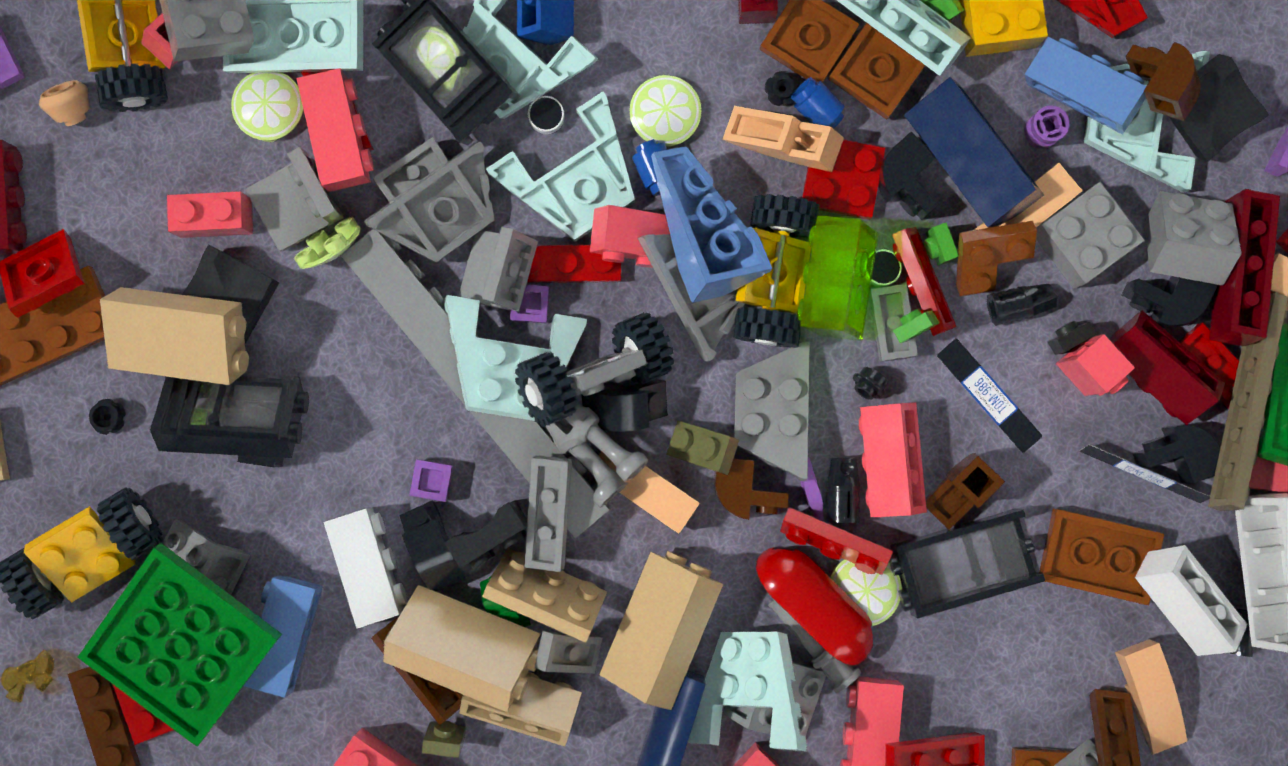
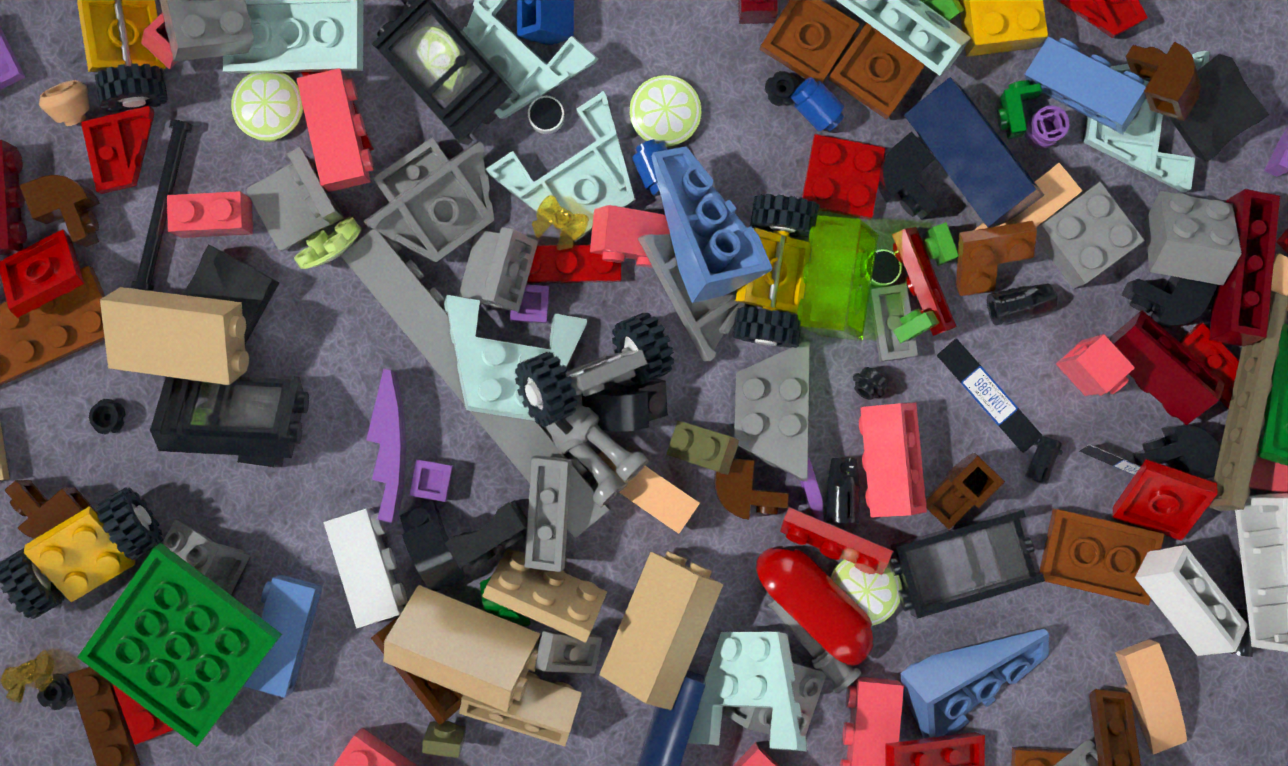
(44, 513): none -> reddish brown brick
(60, 197): none -> reddish brown brick
(64, 693): none -> black plate
(117, 147): none -> red wing
(159, 213): none -> black bar
(388, 430): none -> medium lavender slope
(550, 213): none -> clear yellow piece
(784, 137): light nougat slope -> none
(956, 681): none -> medium blue wedge
(1011, 114): none -> green bracket
(1044, 459): none -> black pin
(1071, 336): pearl dark grey plate -> none
(1164, 500): none -> red plate

